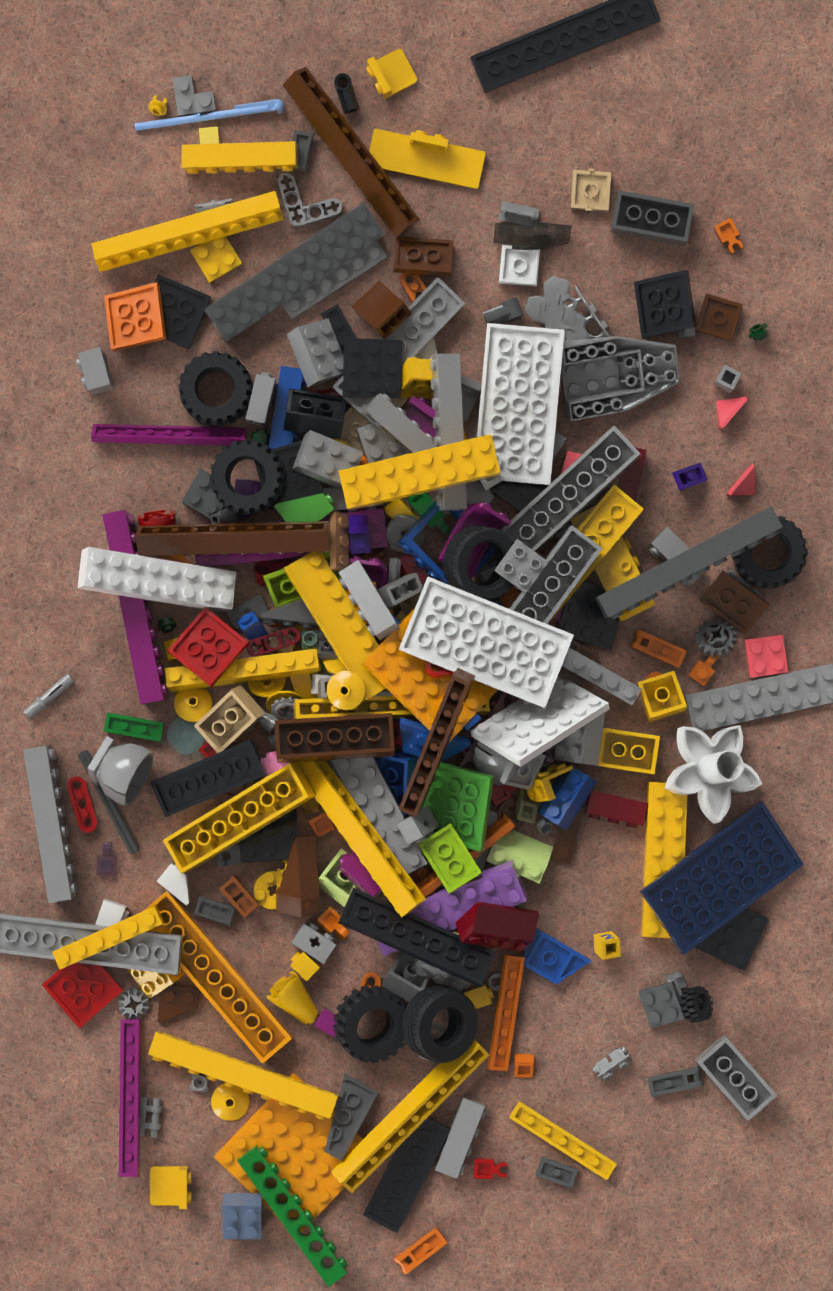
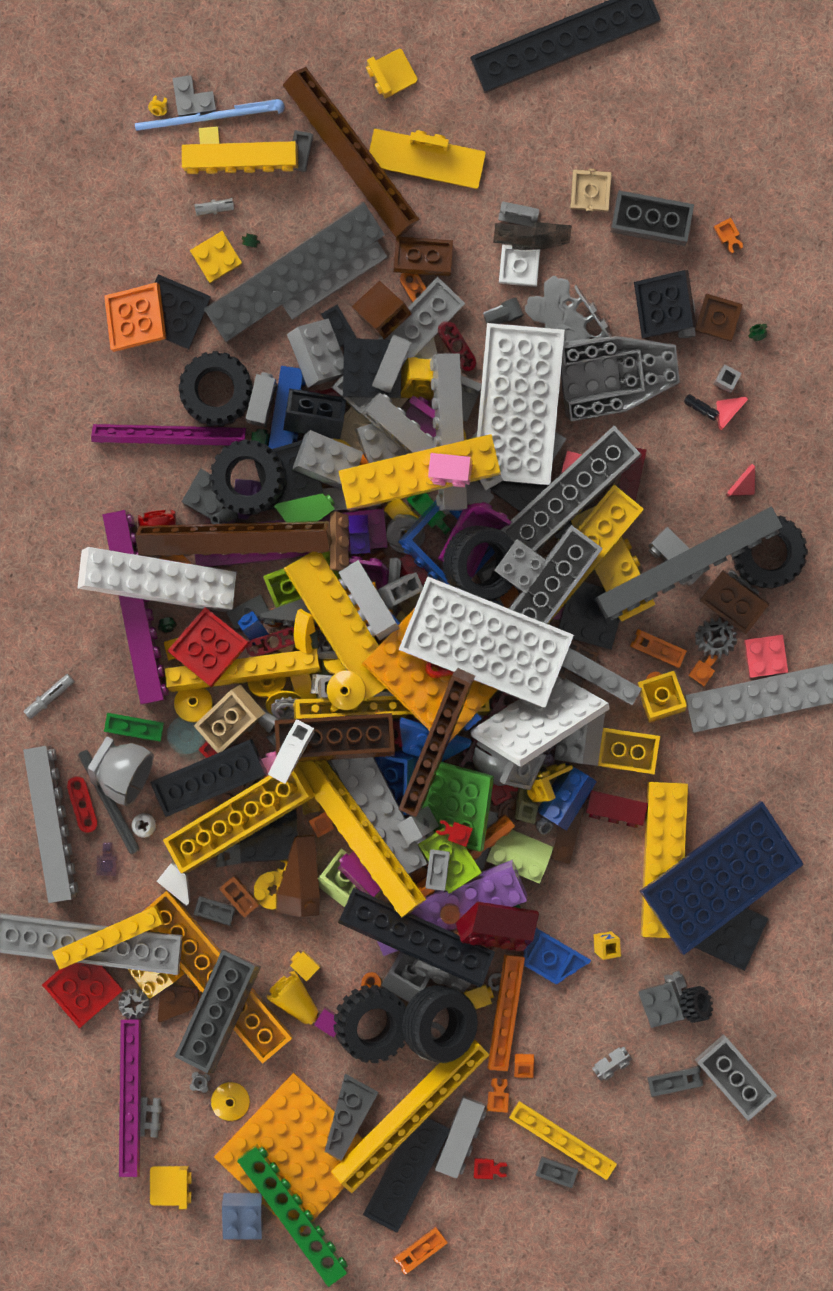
(95, 371): light grey brick -> none
(111, 913): white slope -> none
(150, 828): none -> white piece
(187, 231): yellow brick -> none
(217, 1012): none -> dark grey arch
(243, 1074): yellow brick -> none
(251, 240): none -> dark green plate
(263, 568): dark red piece -> none
(291, 751): none -> white slope
(302, 629): none -> yellow slope
(305, 211): light grey beam -> none
(319, 952): light grey brick -> none
(329, 922): orange plate -> none
(346, 95): black piece -> none
(391, 363): none -> light grey beam
(437, 870): none -> light grey plate
(449, 344): none -> dark red beam
(450, 469): none -> bright pink brick
(450, 913): none -> clear orange tile
(457, 834): none -> red plate
(498, 1099): none -> orange plate
(689, 476): dark purple slope -> none
(701, 407): none -> black axle
(712, 769): white plant -> none

